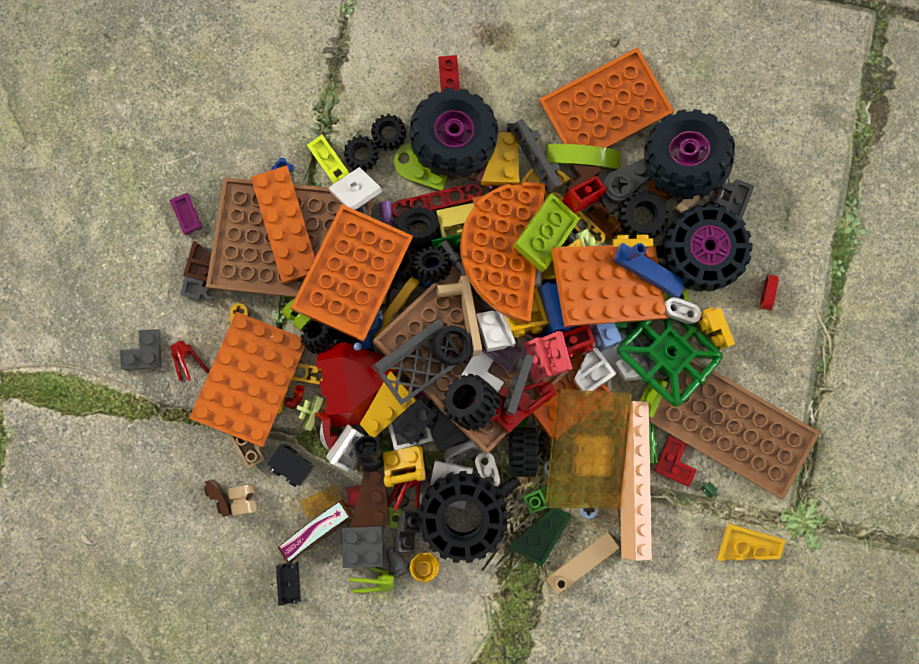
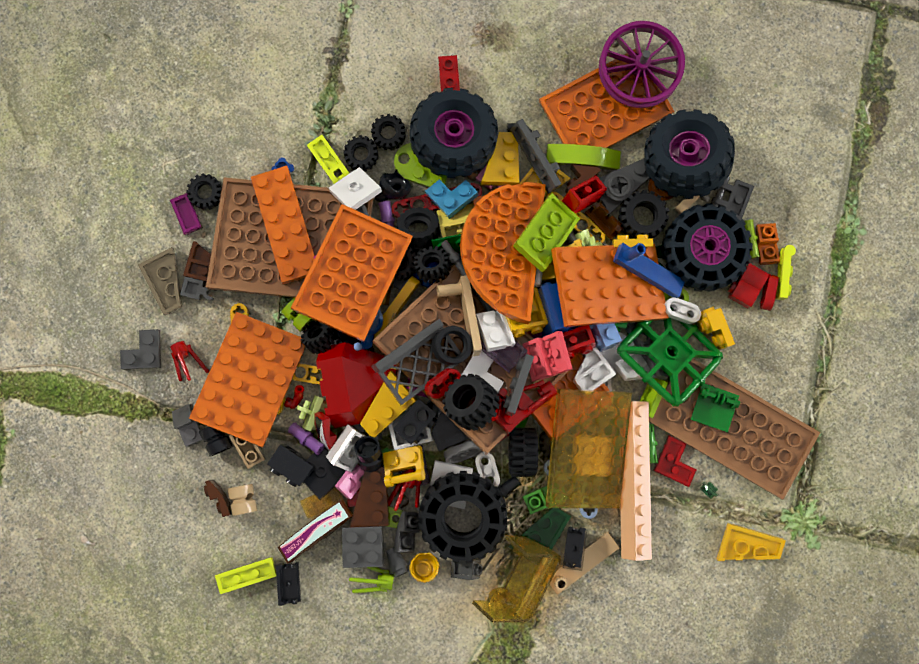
(163, 280): none -> dark tan wing
(187, 428): none -> flat silver slope
(194, 187): none -> black tyre
(216, 441): none -> black wheel
(246, 575): none -> neon yellow plate
(306, 438): none -> medium lavender pin
(323, 476): none -> black plate
(349, 482): none -> bright pink plate
(393, 187): none -> black piece
(440, 380): none -> red beam
(451, 201): none -> dark azure plate
(465, 570): none -> dark grey bracket
(525, 585): none -> clear yellow windscreen
(575, 548): none -> black hinge
(641, 64): none -> magenta wheel
(715, 407): none -> green hinge
(748, 286): none -> red brick
(753, 239): none -> lime pin
(767, 243): none -> orange slope
(784, 272): none -> neon yellow plate

